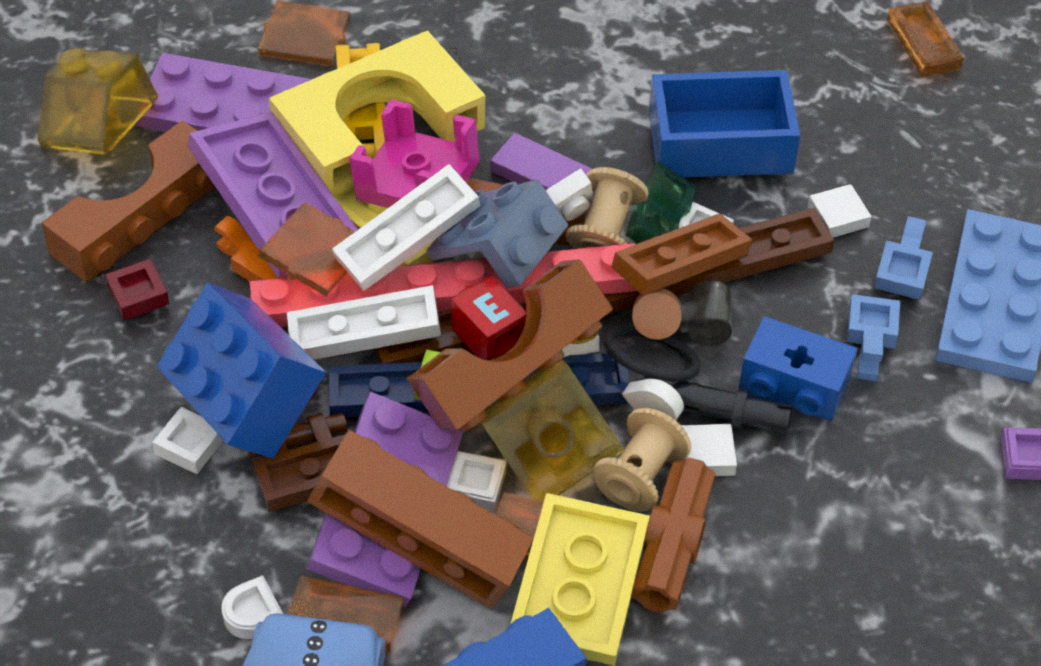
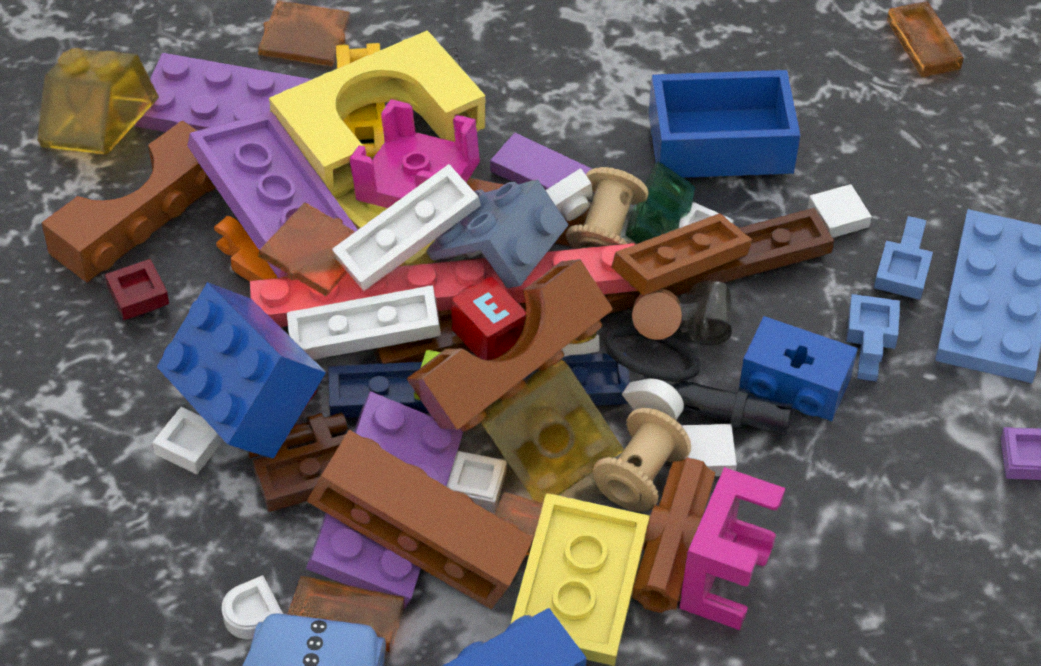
(728, 547): none -> dark pink panel

